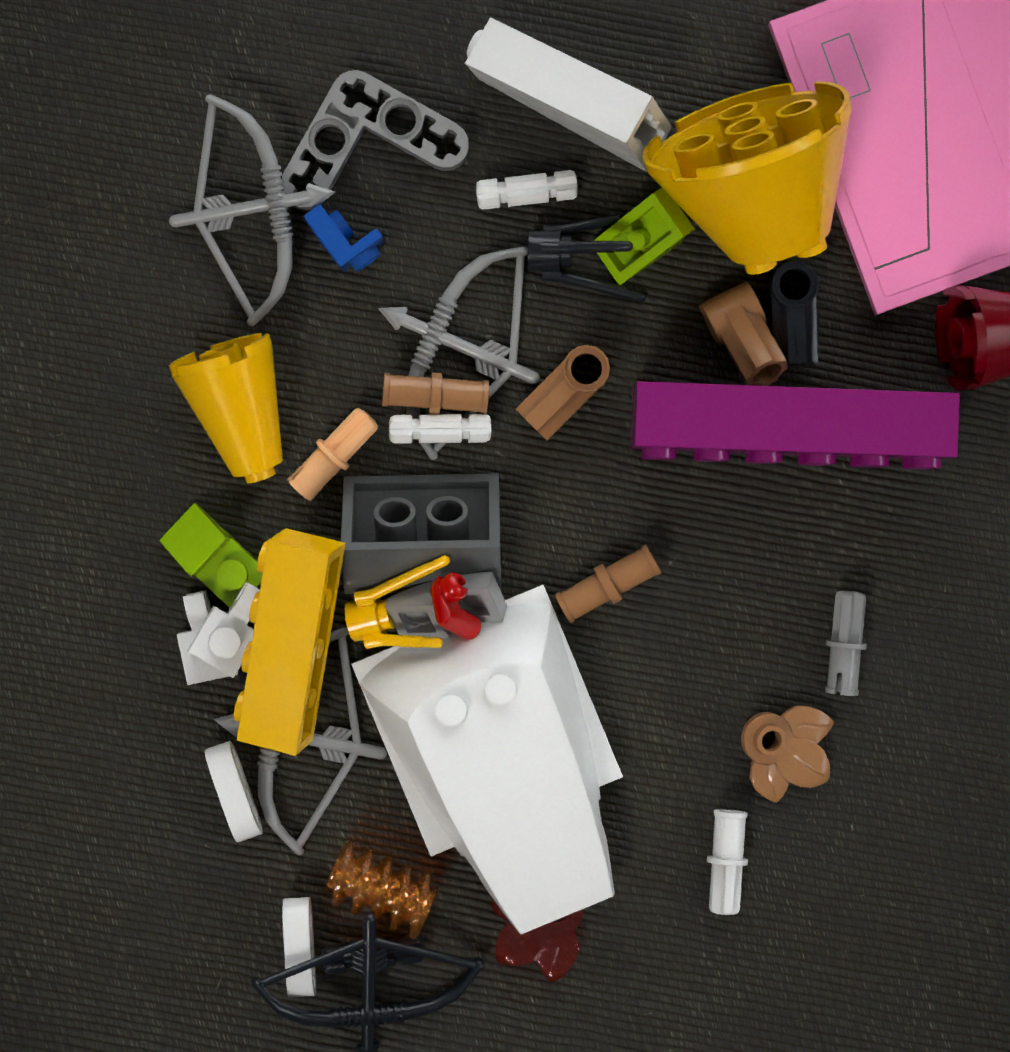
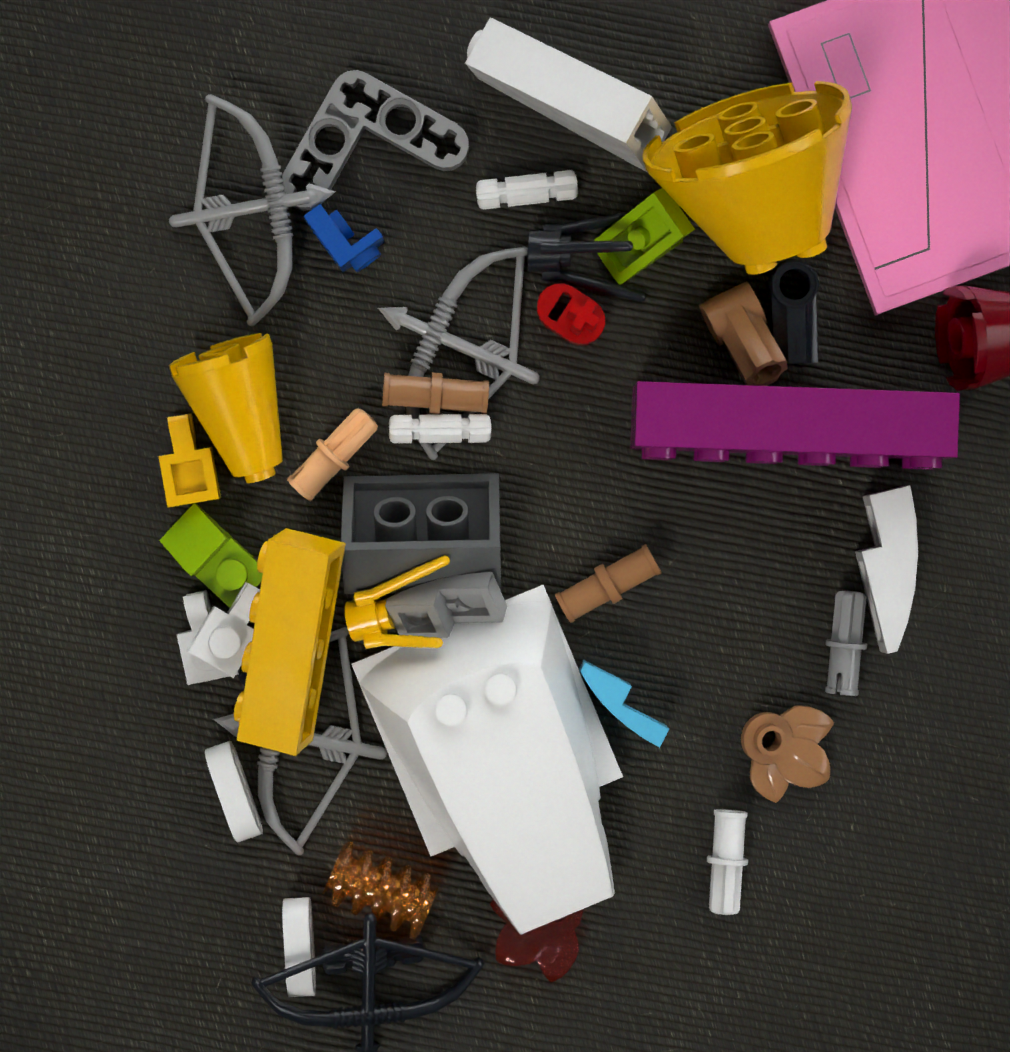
(189, 472): none -> yellow plate
(449, 615): red arm -> none
(561, 394): medium nougat piece -> none
(581, 319): none -> red piece
(612, 694): none -> medium azure slope
(890, 565): none -> white slope

